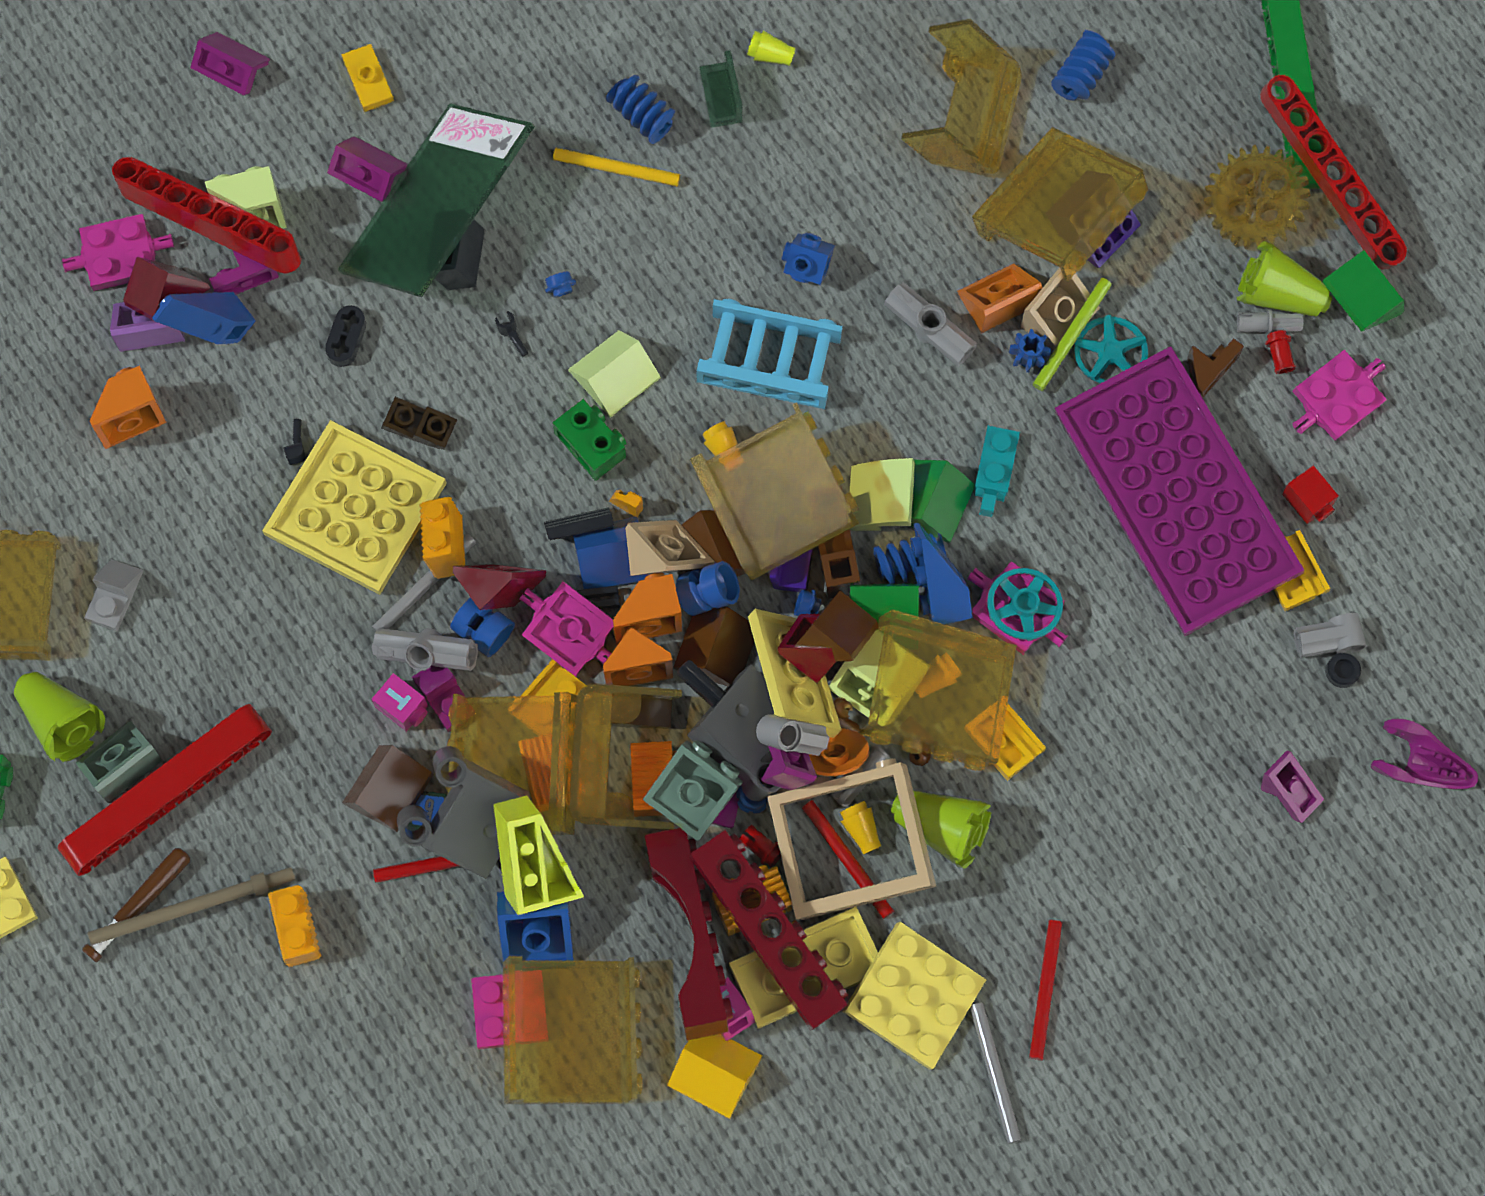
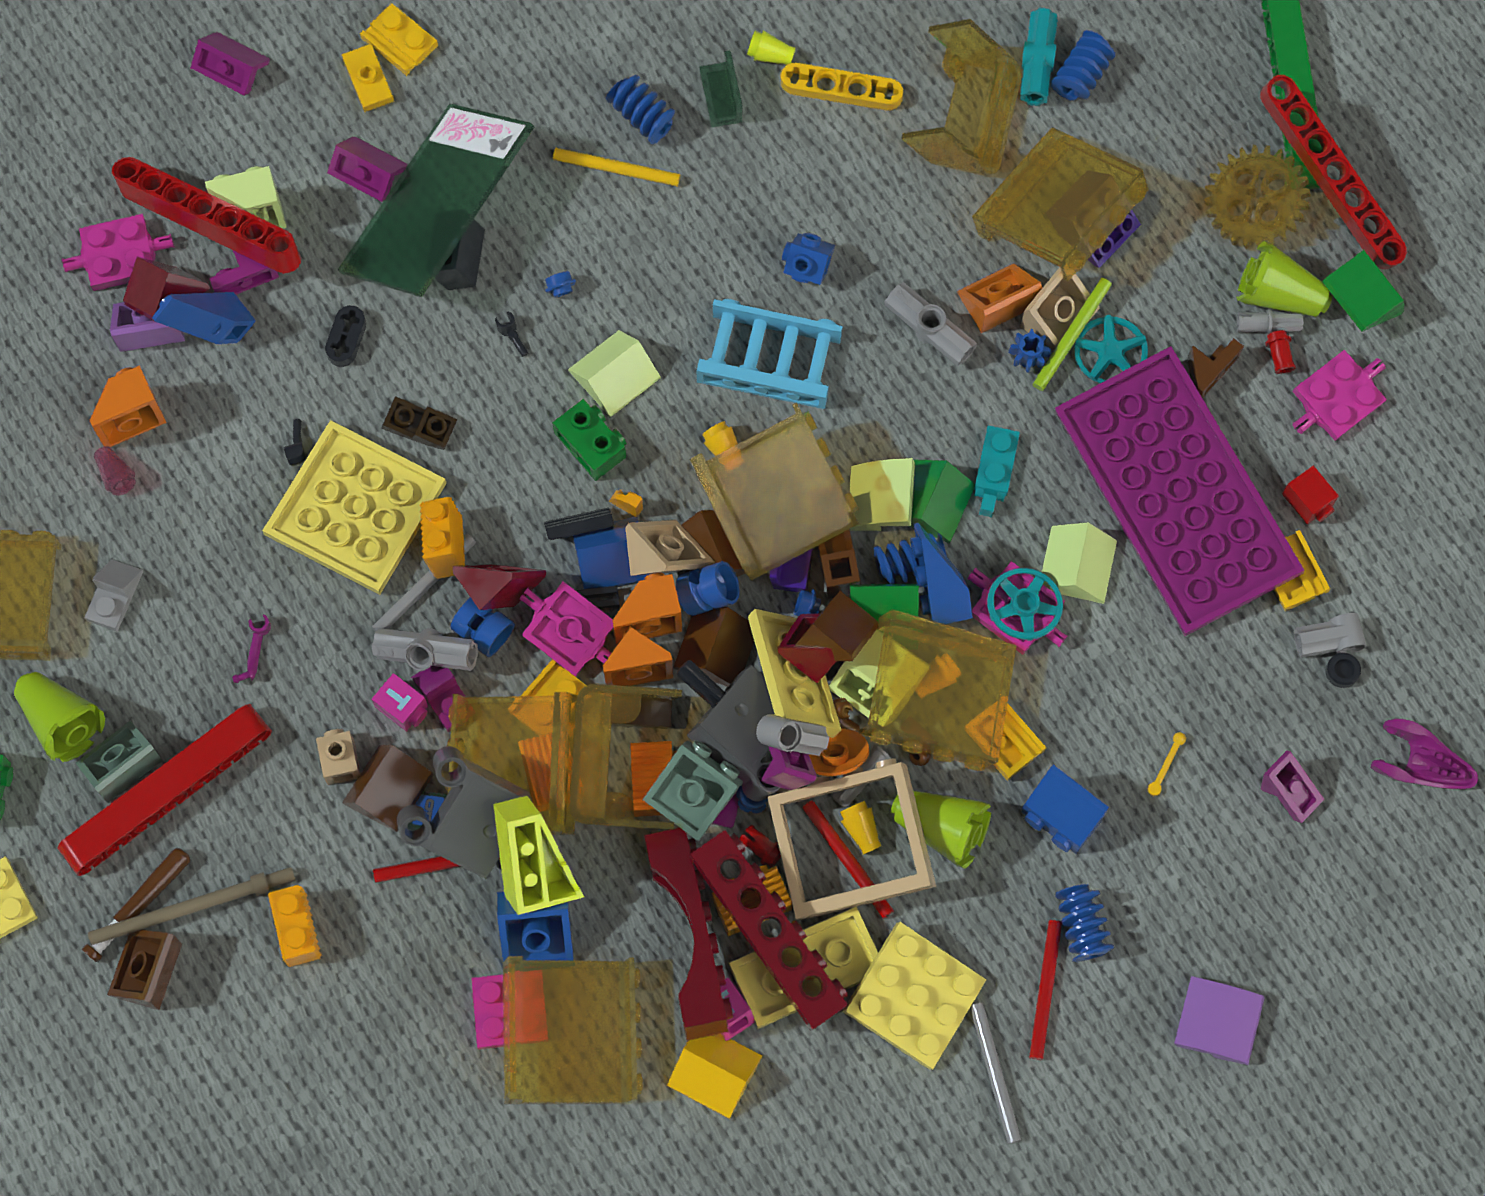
(114, 471): none -> clear pink cone
(145, 968): none -> reddish brown slope
(254, 653): none -> magenta piece
(338, 756): none -> tan brick
(399, 39): none -> yellow plate
(842, 81): none -> yellow beam
(1038, 57): none -> teal piece
(1064, 810): none -> blue slope
(1079, 561): none -> yellowish green slope
(1084, 922): none -> blue piece
(1154, 788): none -> yellow hinge
(1219, 1020): none -> medium lavender slope

